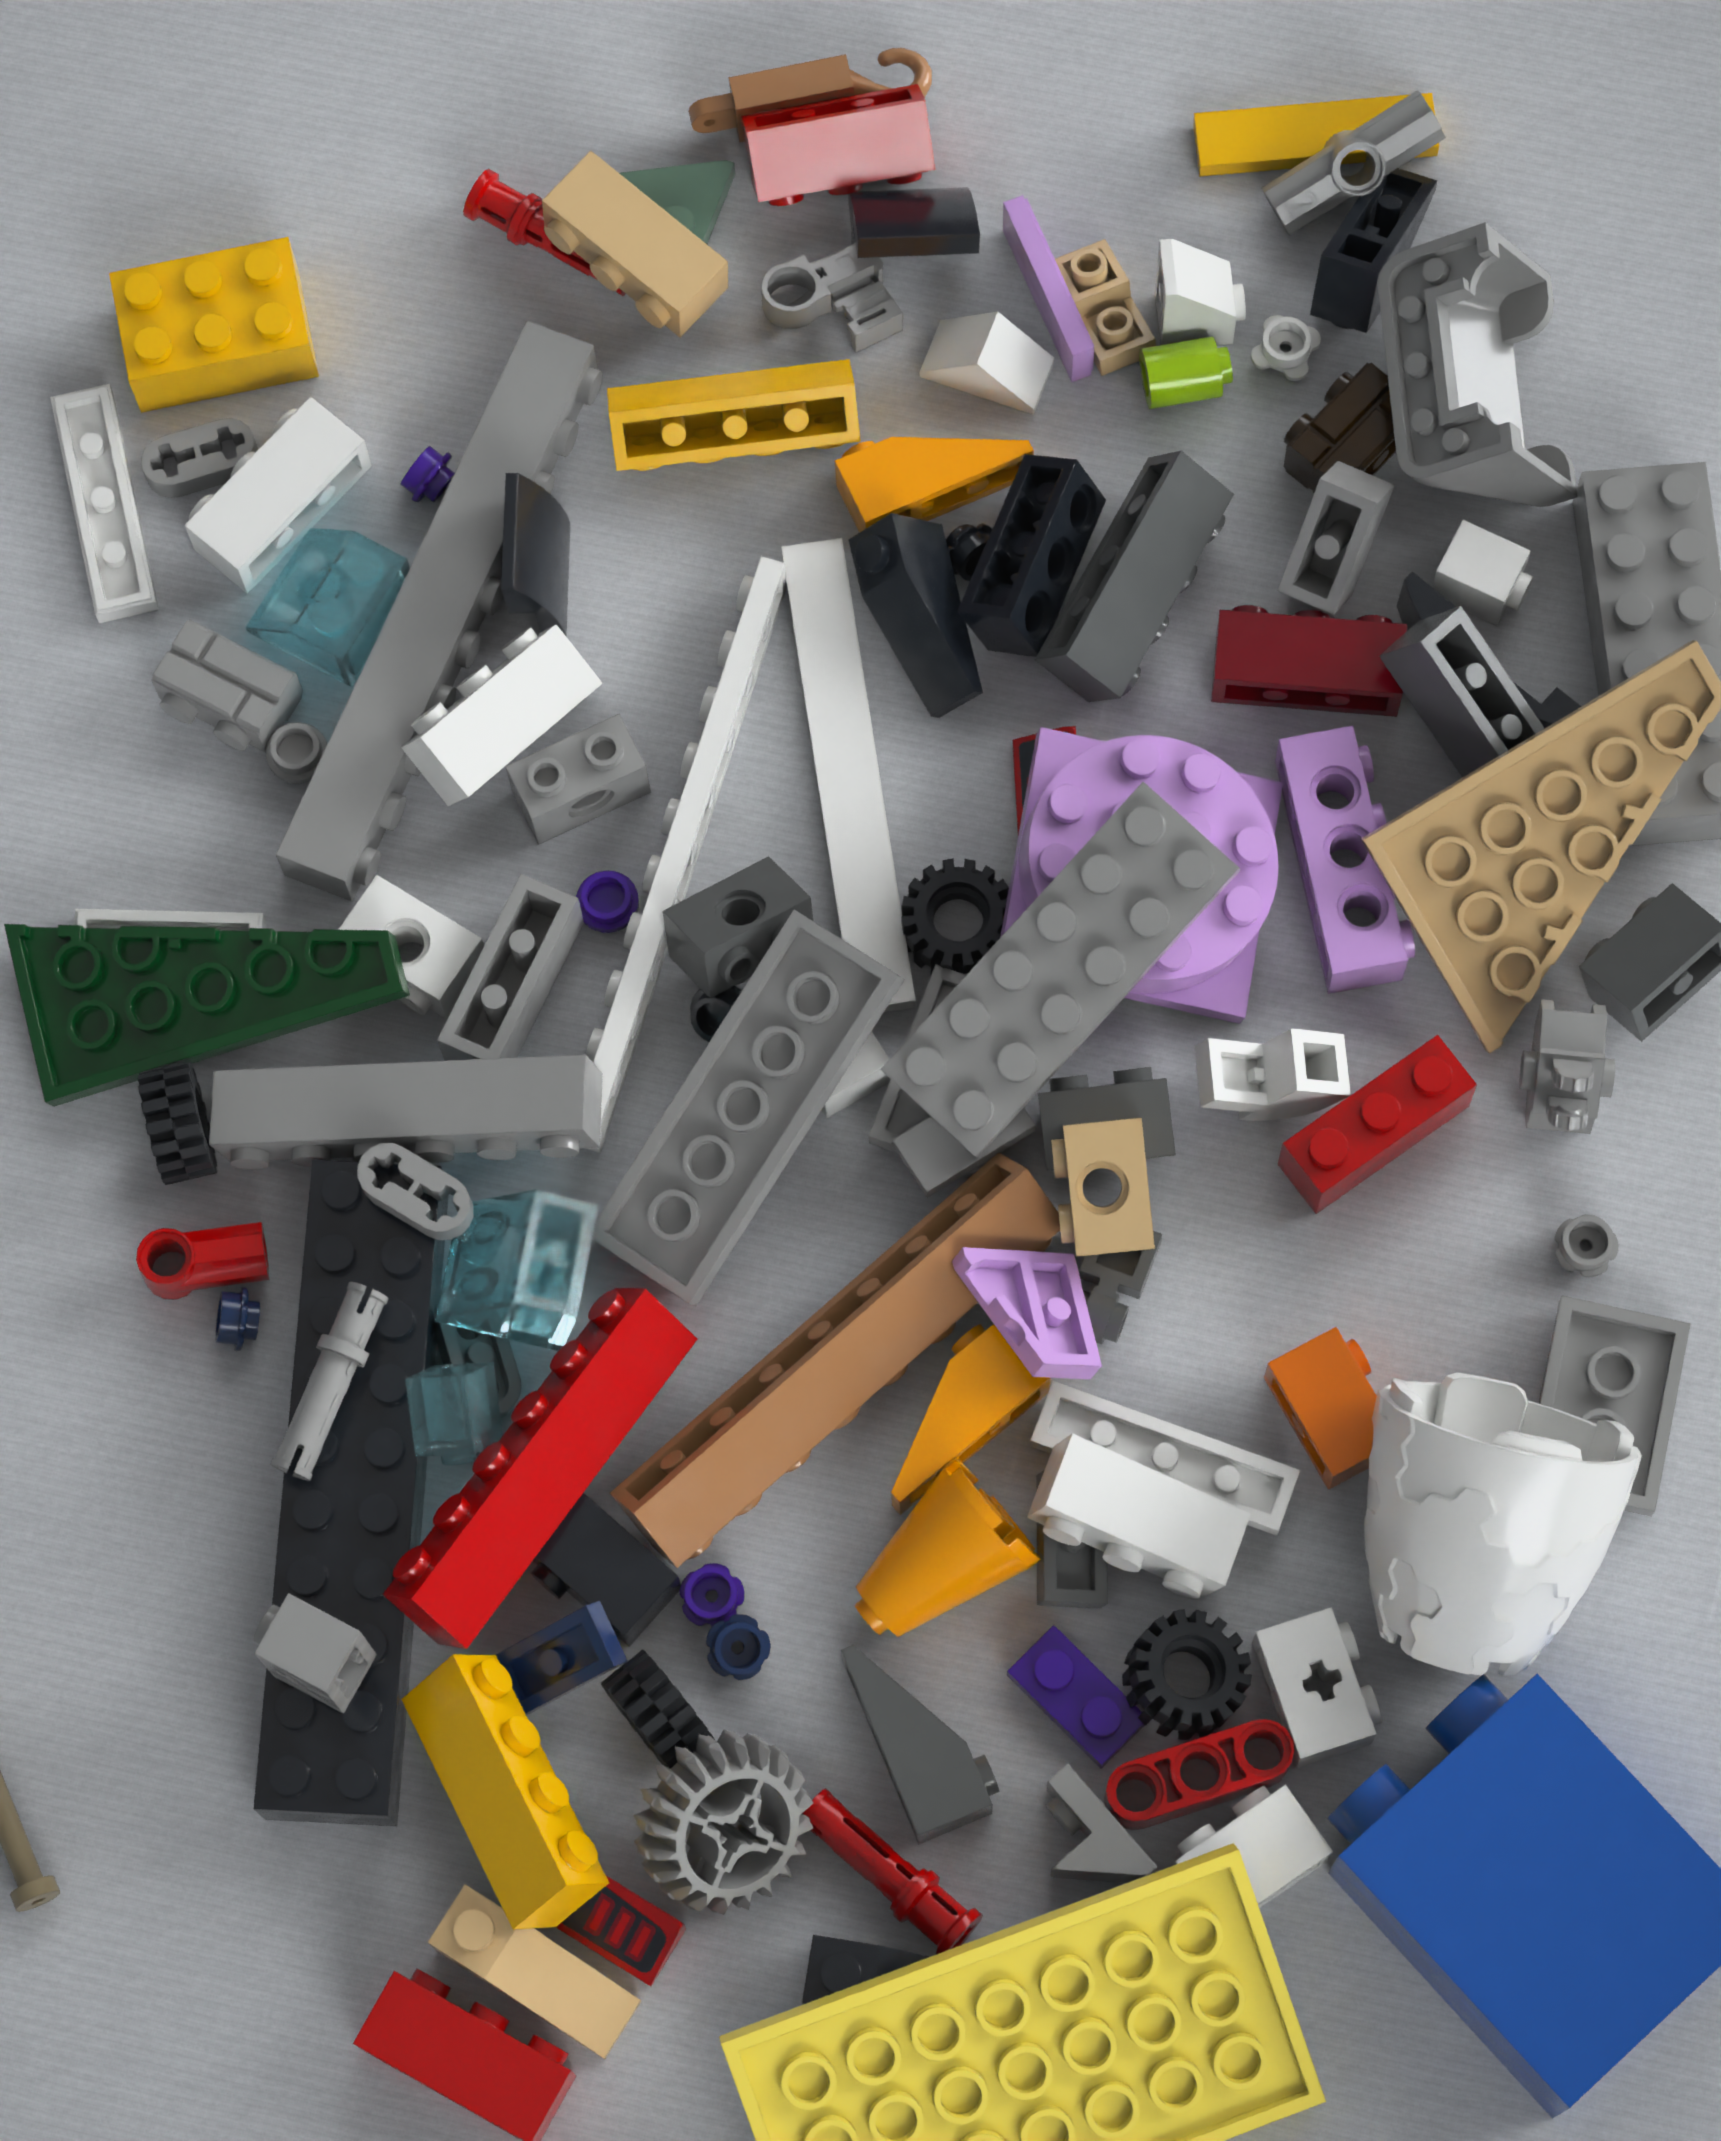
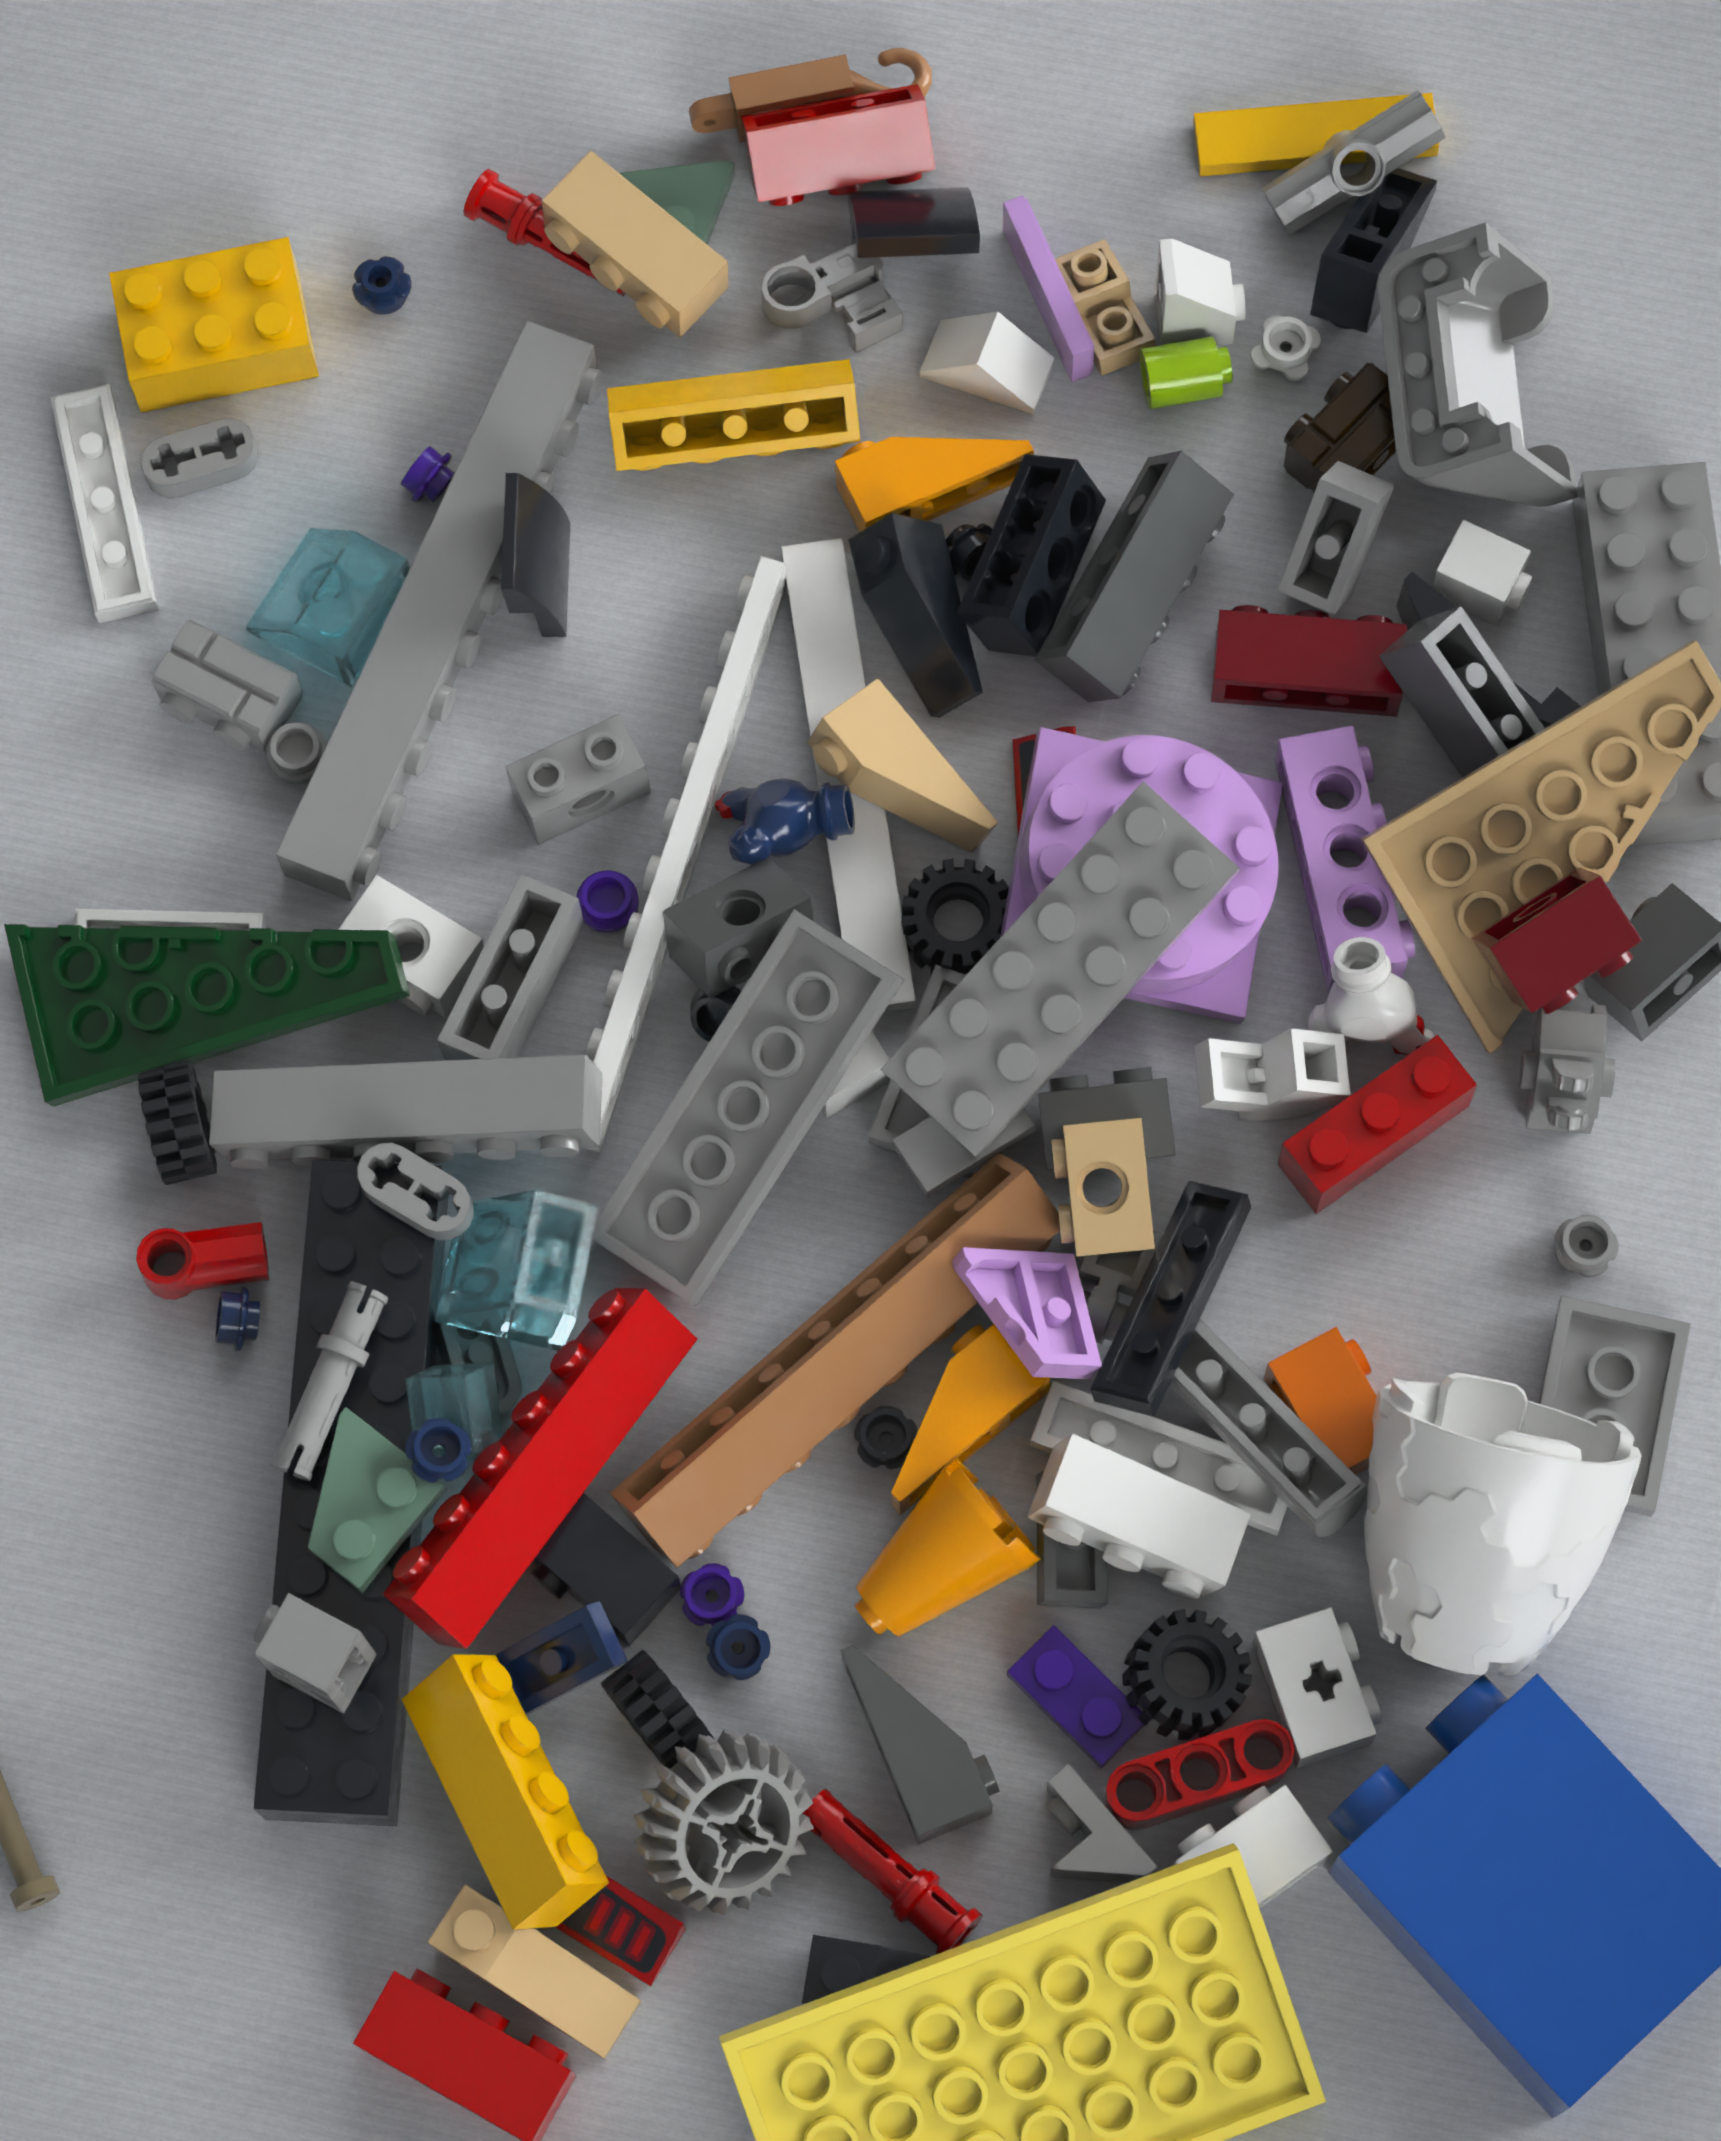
(277, 494): white brick -> none
(367, 1502): none -> sand green wing
(381, 299): none -> dark blue plate
(449, 1436): none -> dark blue plate
(499, 713): white brick -> none
(784, 817): none -> dark blue animal
(885, 1420): none -> black plate
(895, 766): none -> tan slope
(1171, 1298): none -> black tile
(1267, 1434): none -> light grey brick
(1369, 1000): none -> white animal
(1558, 942): none -> dark red brick

